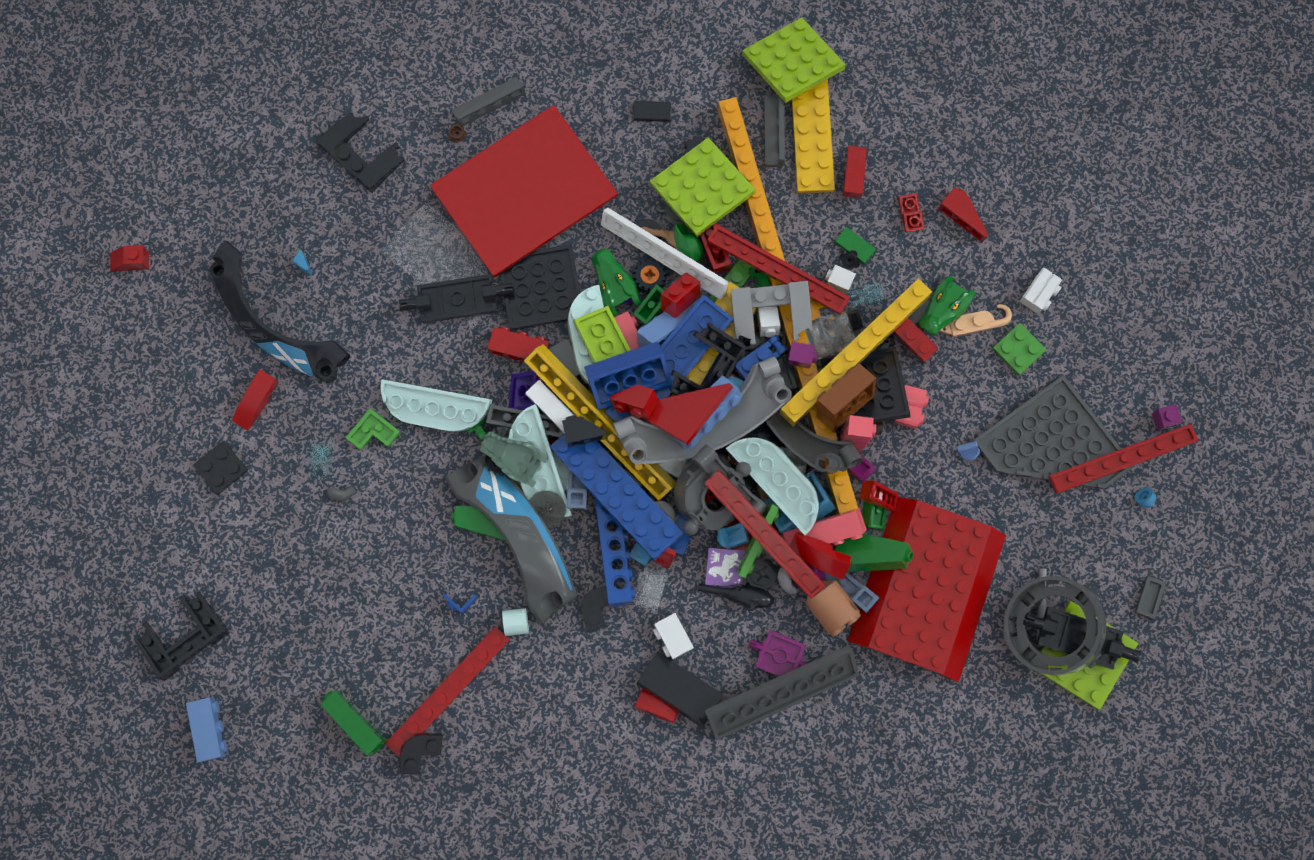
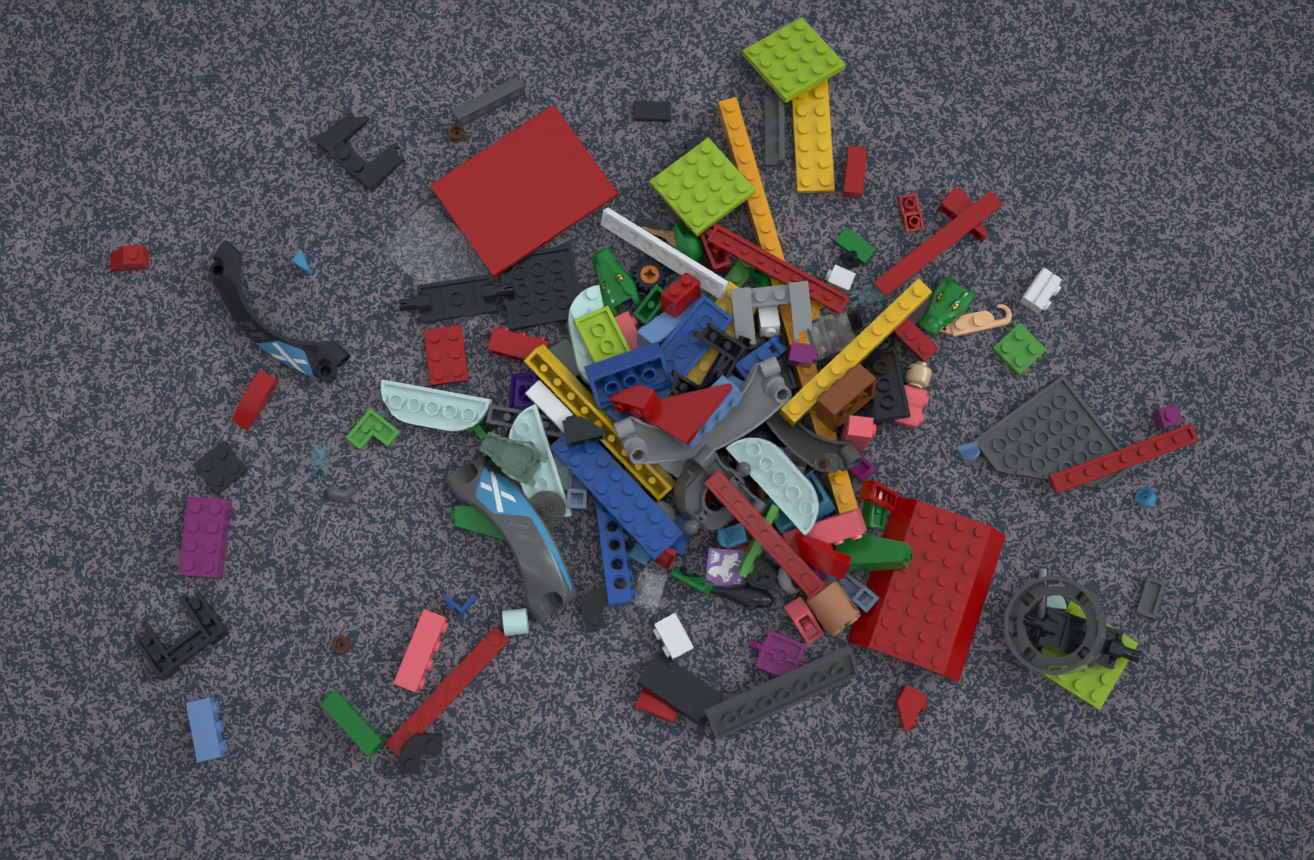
(205, 538): none -> magenta brick
(336, 644): none -> reddish brown plate
(421, 650): none -> coral brick
(446, 355): none -> red plate
(693, 580): none -> green slope
(804, 620): none -> coral slope
(909, 705): none -> red slope
(918, 375): none -> tan head
(938, 244): none -> red tile
(1056, 602): none -> light aqua tile

